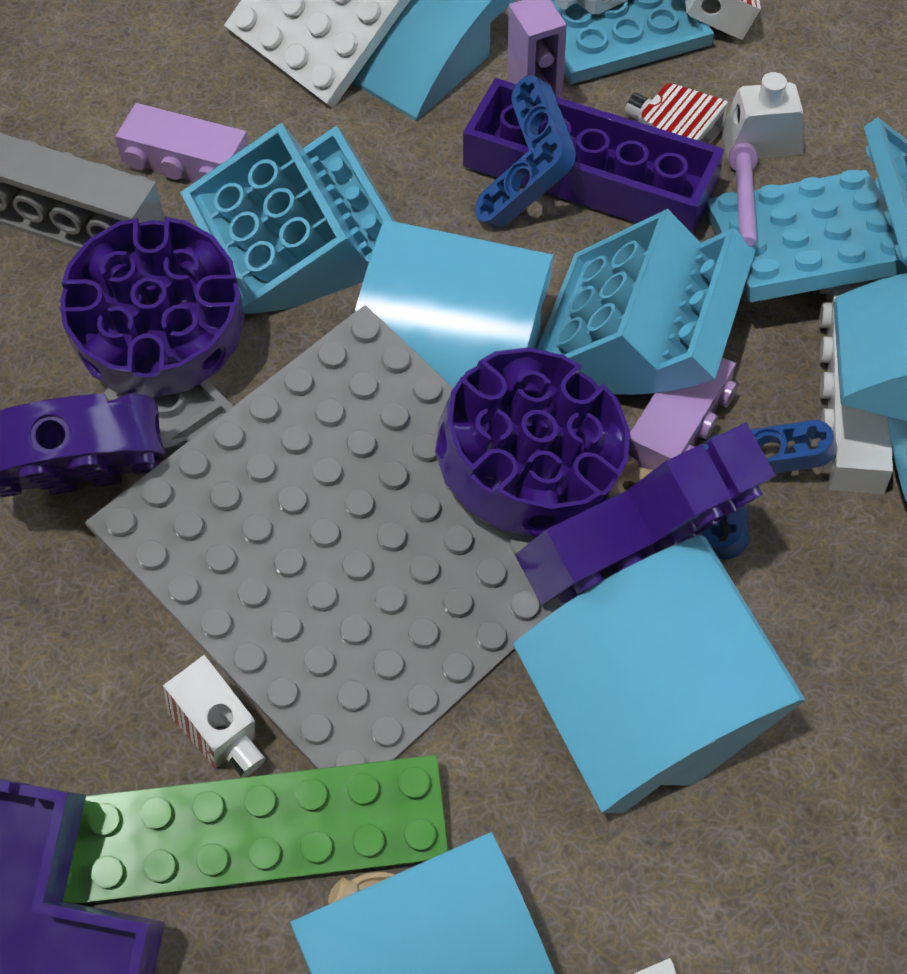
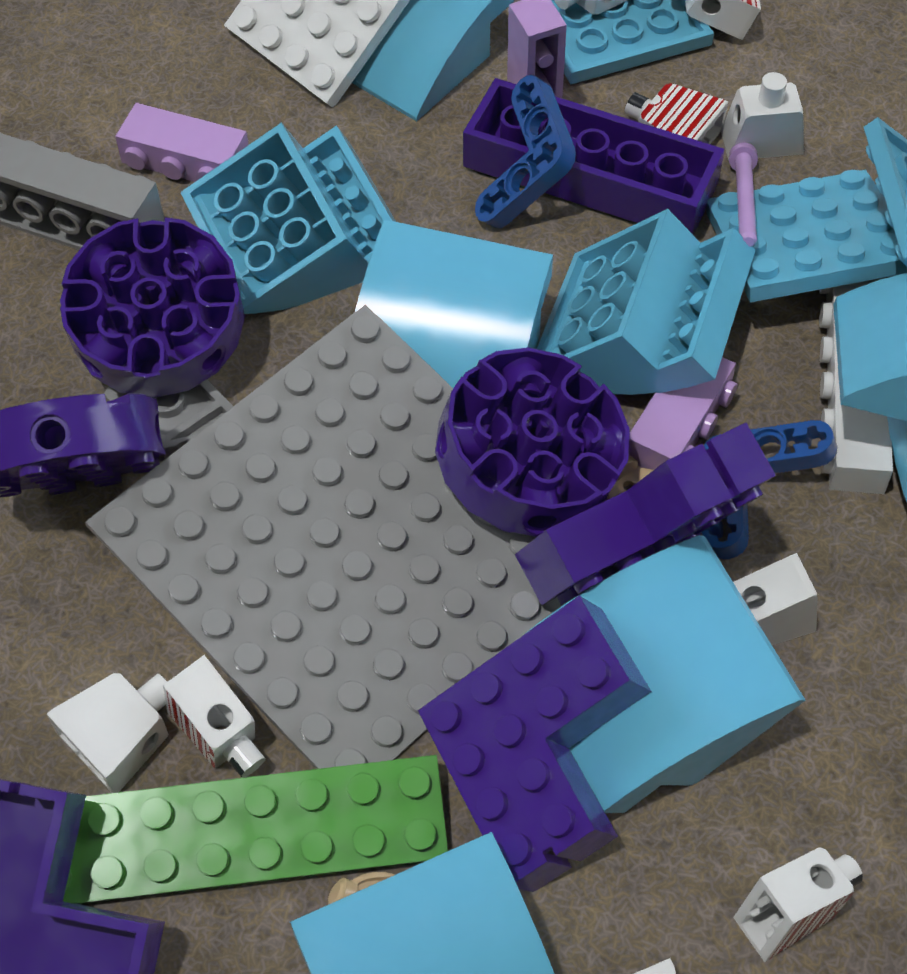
(113, 727): none -> white torso
(511, 734): none -> dark purple piece
(781, 599): none -> white torso
(796, 900): none -> white torso

